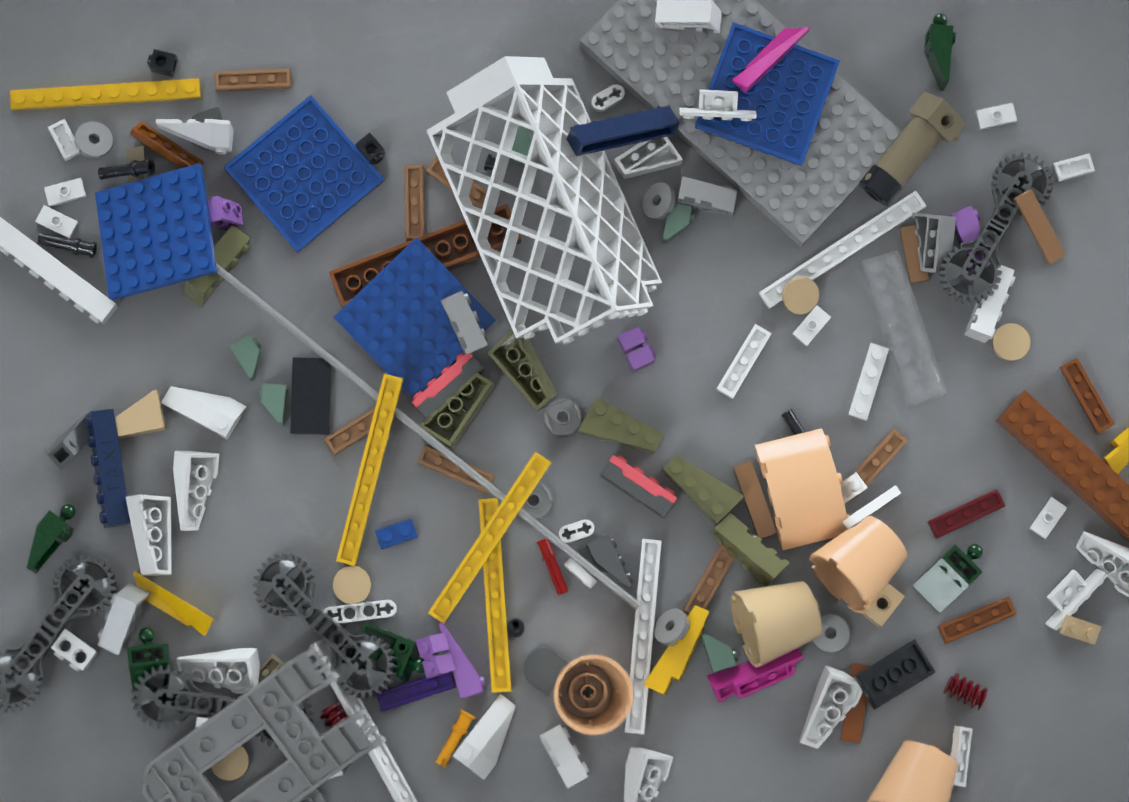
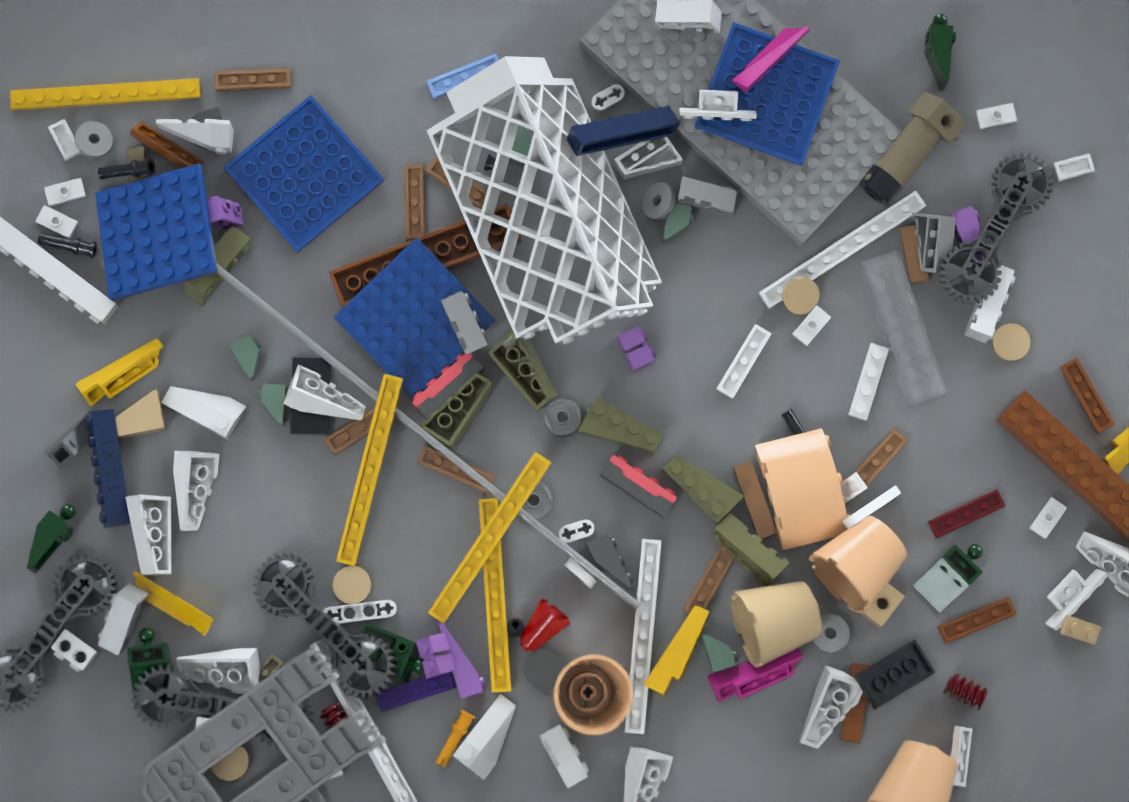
(120, 373): none -> yellow wedge
(167, 69): black brick -> none
(315, 396): none -> white wedge
(369, 141): black brick -> none
(396, 534): blue plate -> none
(441, 84): none -> light blue tile
(543, 626): none -> red cone
(552, 565): red axle -> none
(666, 620): light grey tile -> none
(1039, 226): medium nougat tile -> none

